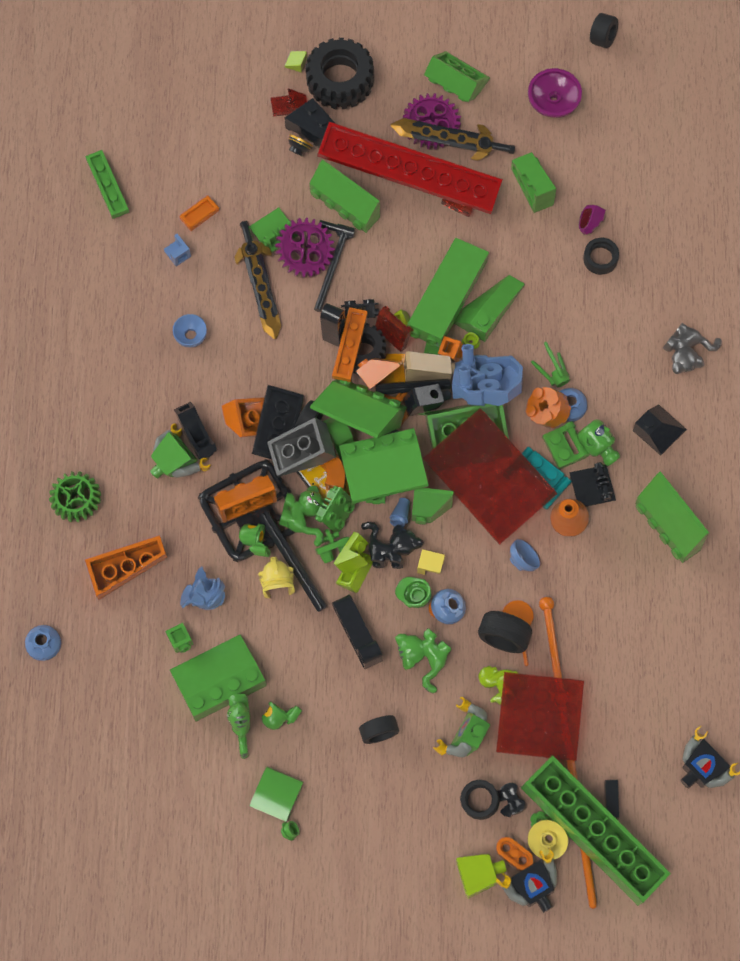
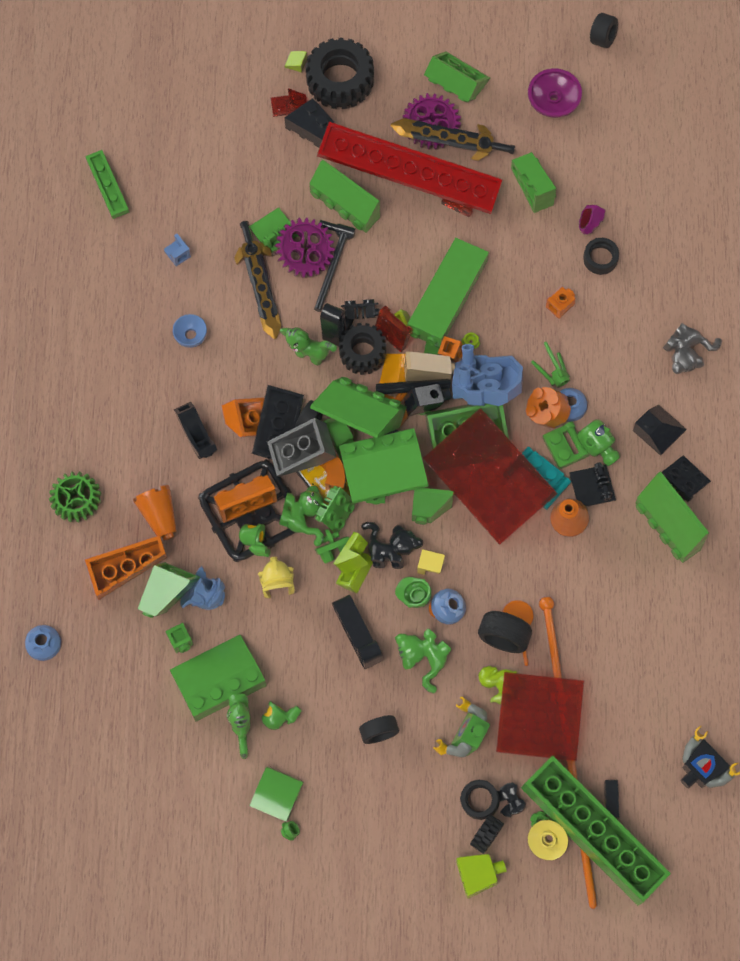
(158, 511): none -> orange cone
(165, 588): none -> slope
(174, 456): bright green torso -> none
(199, 213): orange tile -> none
(293, 561): black axle -> none
(298, 145): black piece -> none
(303, 346): none -> bright green animal
(349, 344): orange plate -> none
(376, 370): orange slope -> none
(400, 513): medium blue cone -> none
(486, 834): none -> black tyre
(487, 310): bright green wedge -> none
(515, 853): orange plate -> none
(524, 556): medium blue piece -> none
(533, 883): torso -> none
(560, 307): none -> orange brick
(685, 478): none -> black hinge

